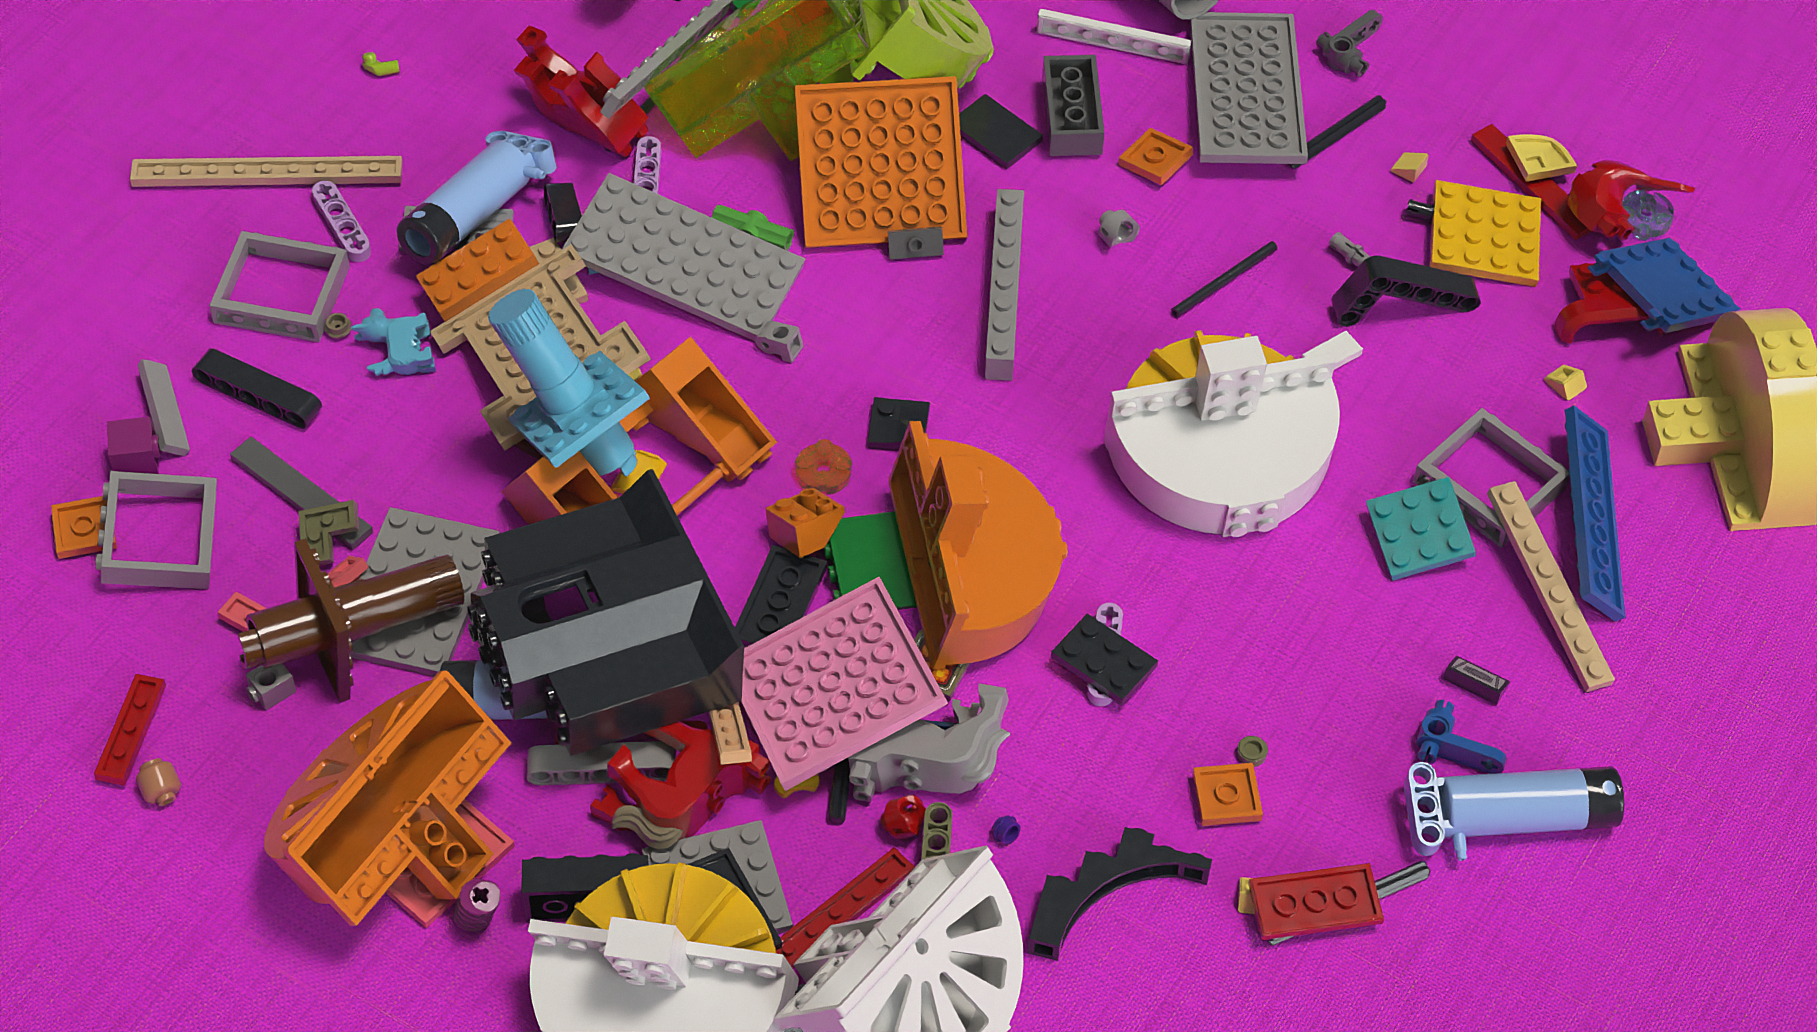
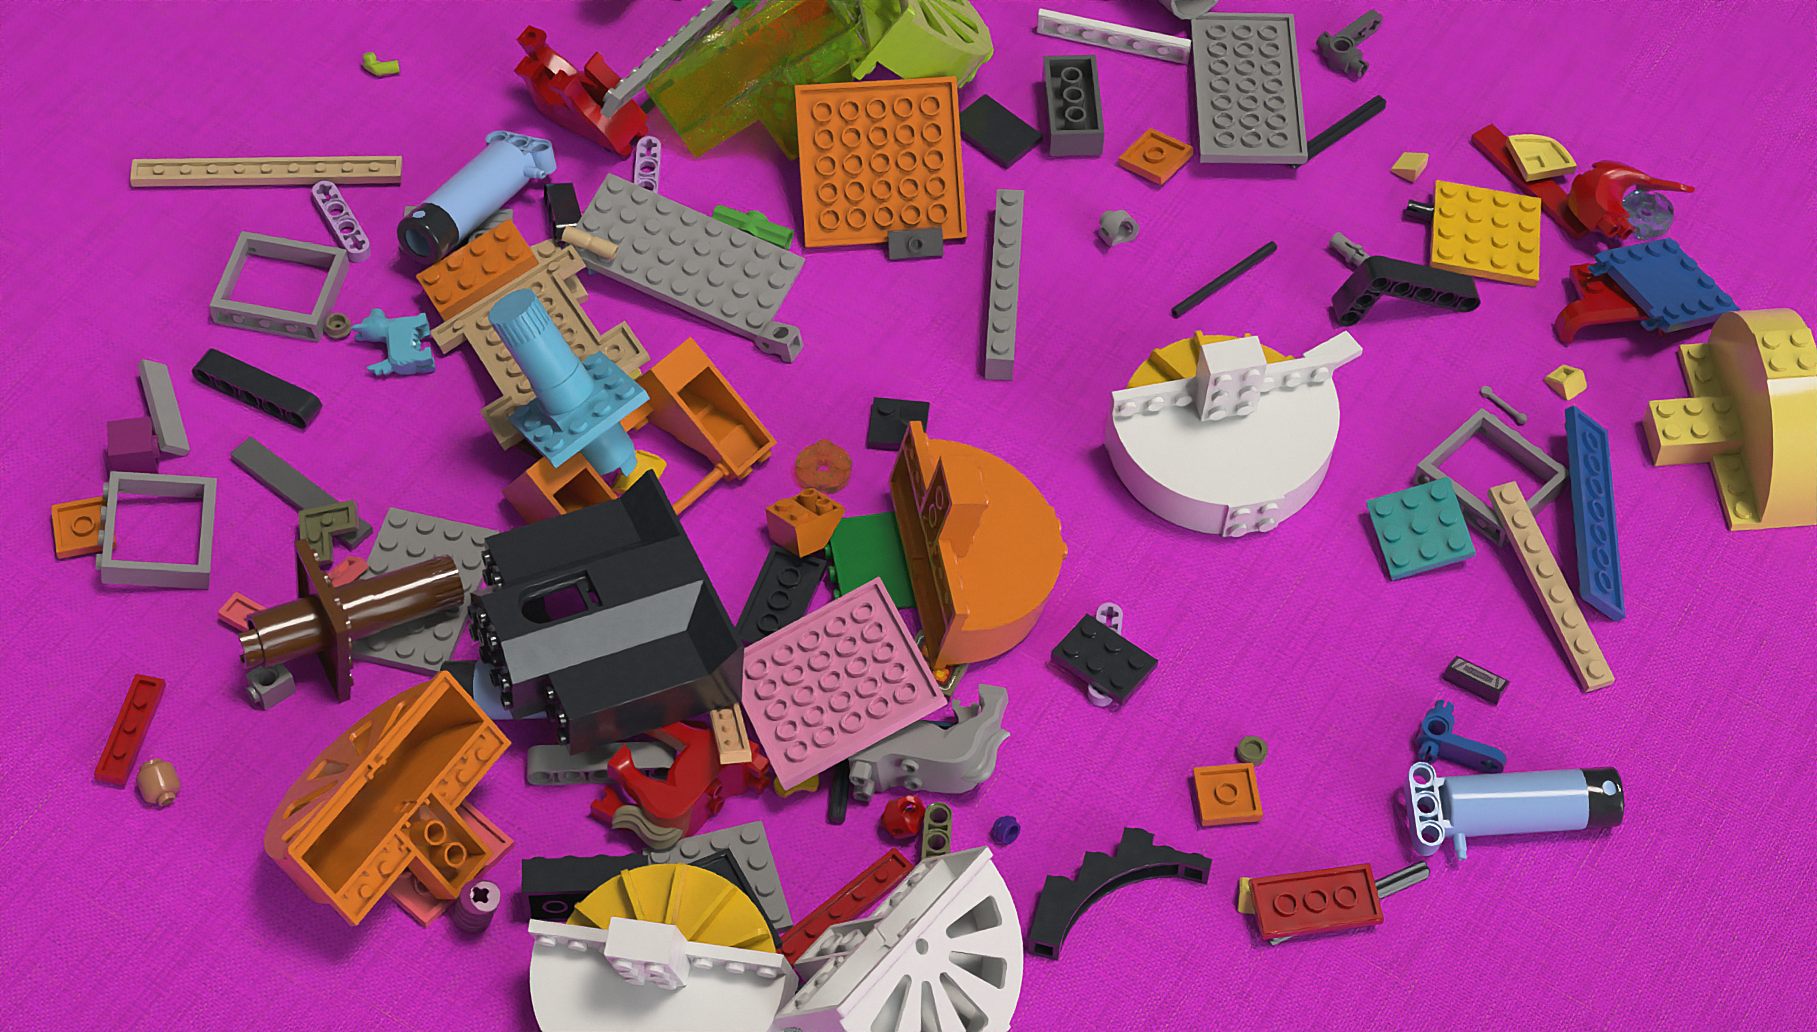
(592, 243): none -> tan piece
(1486, 392): none -> light grey hinge

